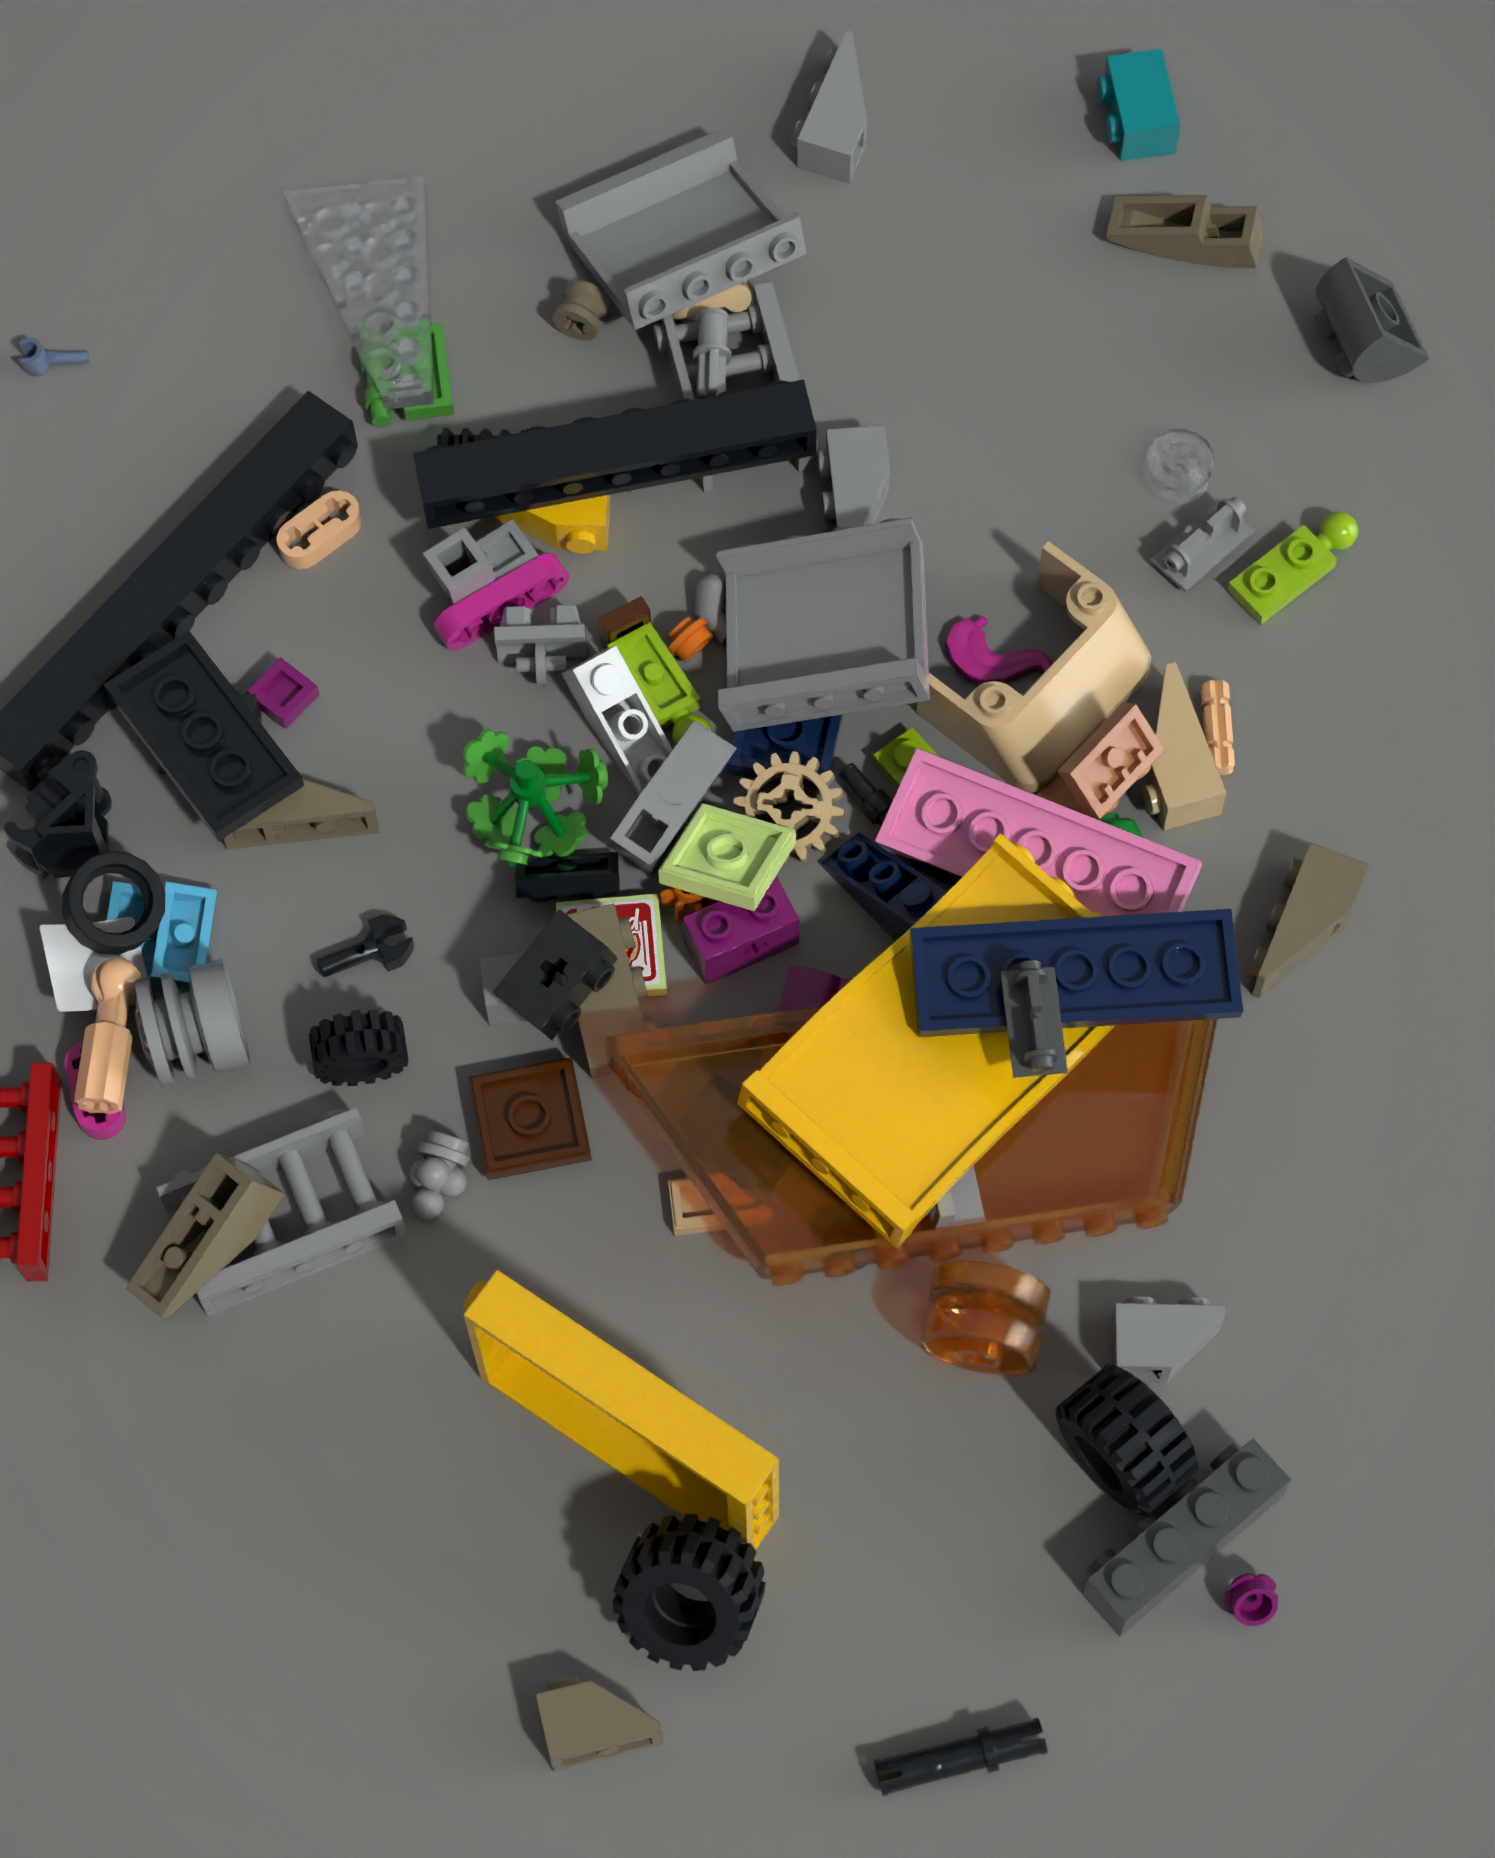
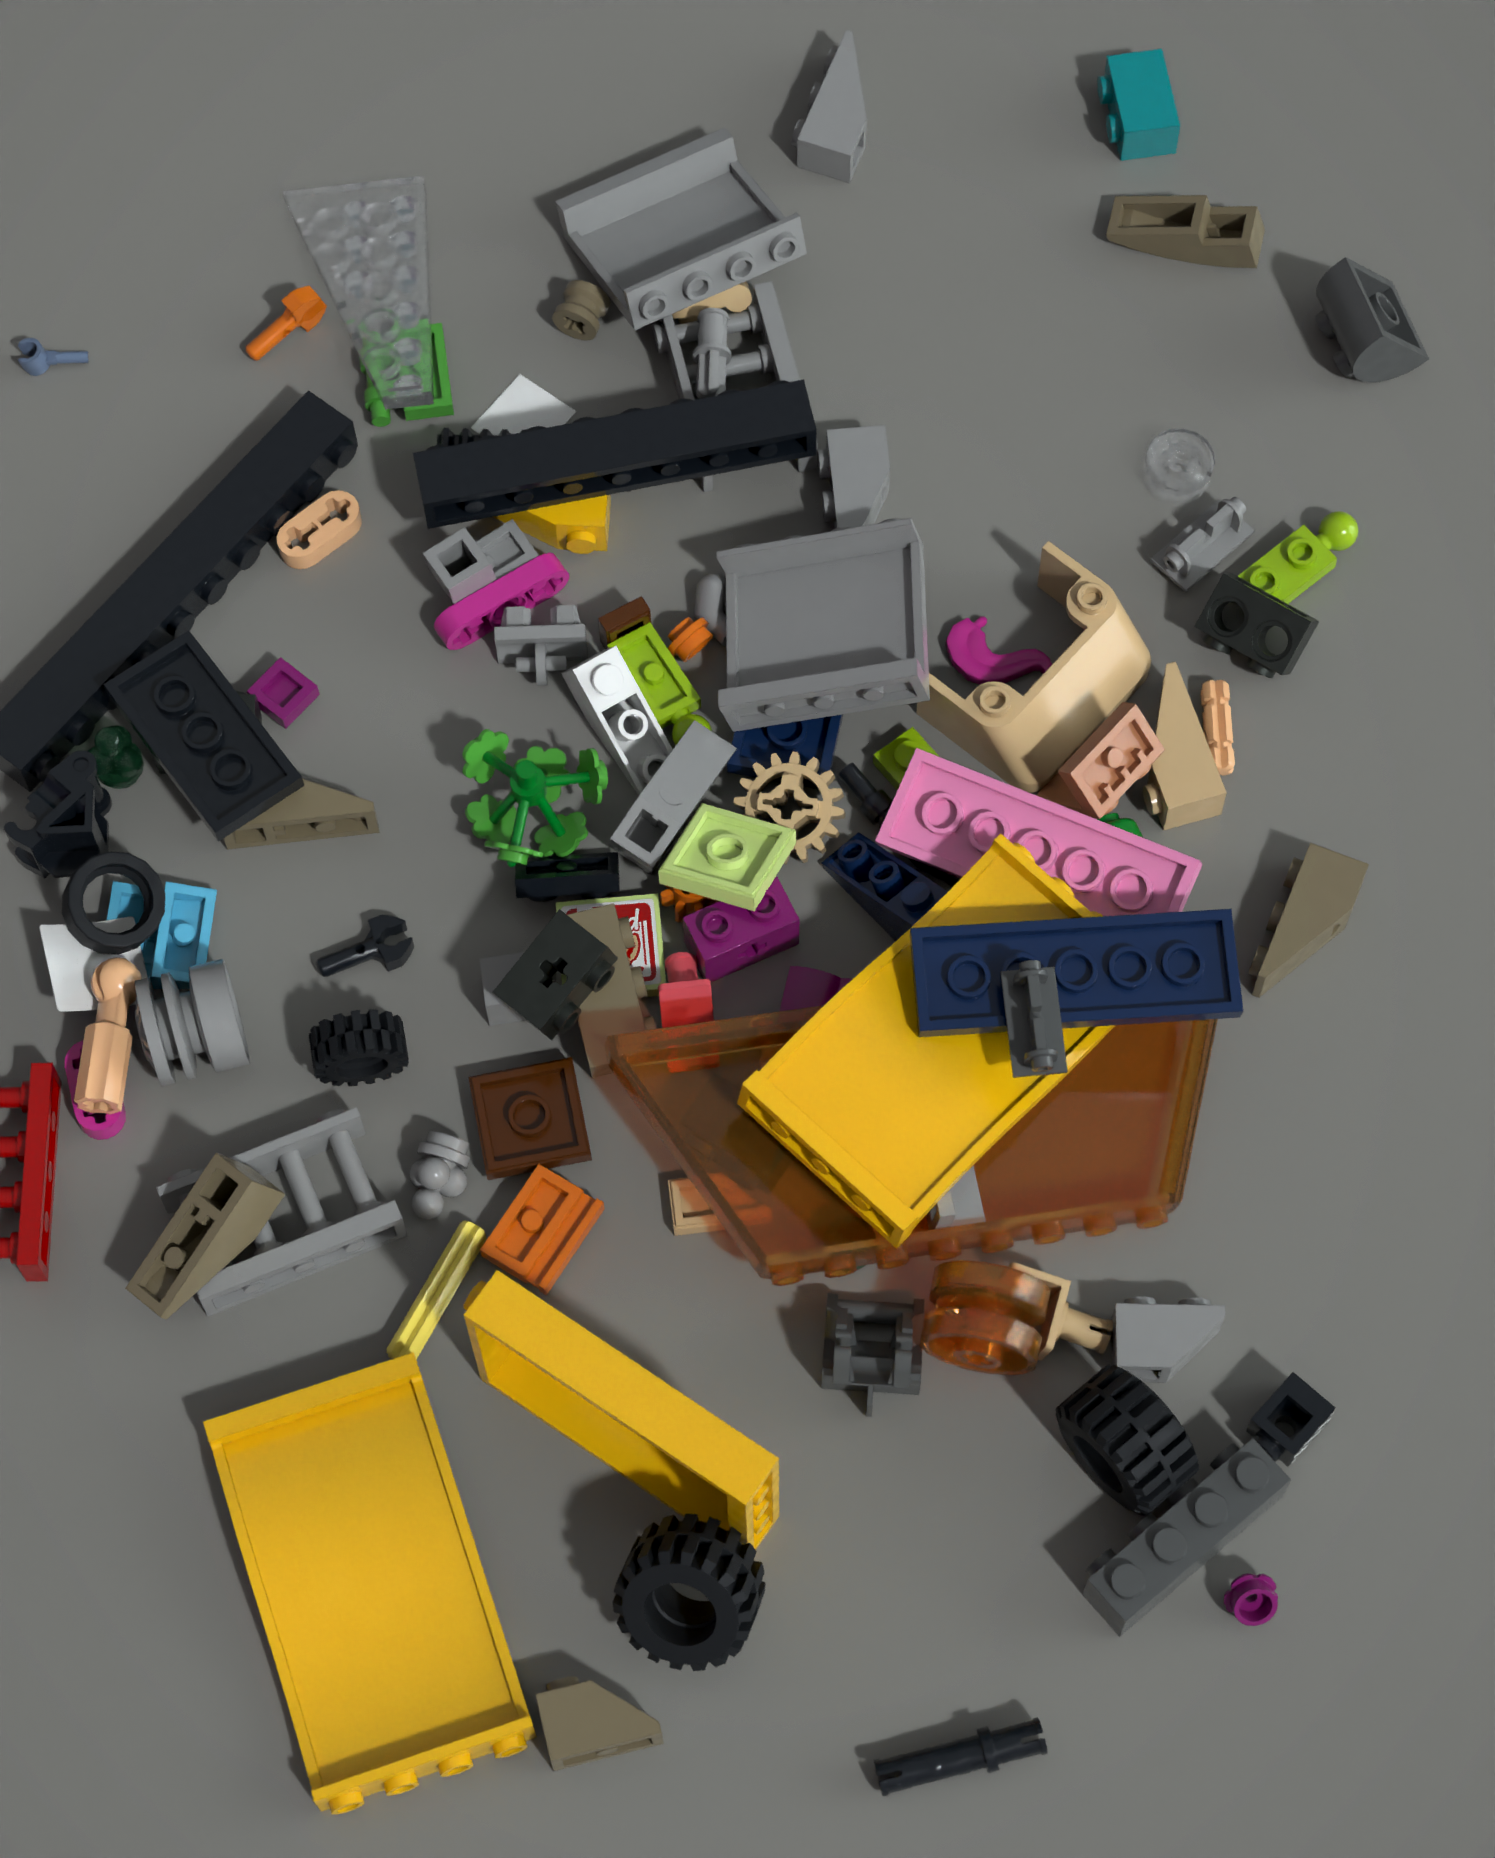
(117, 757): none -> clear green piece
(302, 310): none -> orange bar
(369, 1584): none -> yellow panel
(437, 1290): none -> light yellow axle
(523, 407): none -> white sticker
(542, 1229): none -> orange plate
(685, 996): none -> coral bracket
(872, 1364): none -> dark grey piece
(1067, 1322): none -> tan bracket
(1260, 614): none -> pearl dark grey brick
(1301, 1408): none -> black brick

